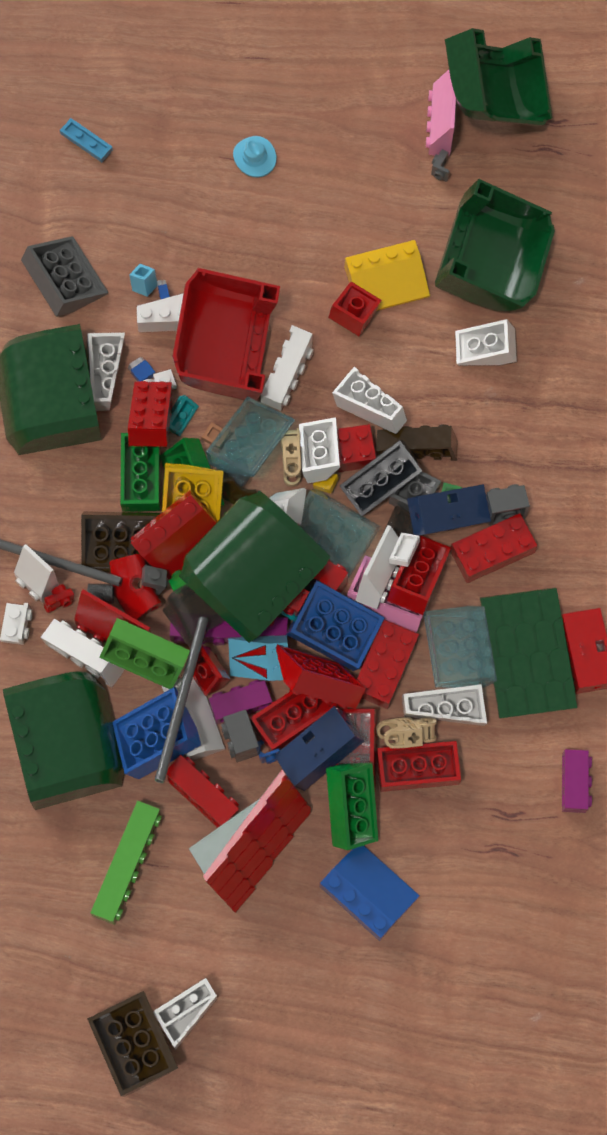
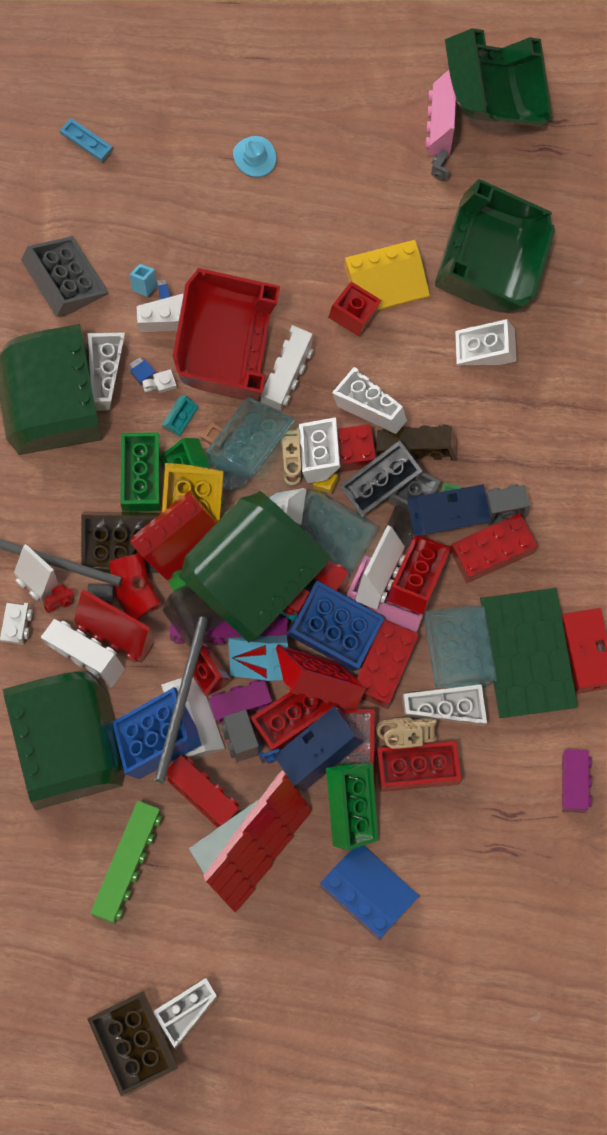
(144, 654): bright green brick -> none
(150, 414): red brick -> none
(154, 578): dark grey bracket -> none
(233, 492): dark brown tile -> none
(404, 549): white tile -> none

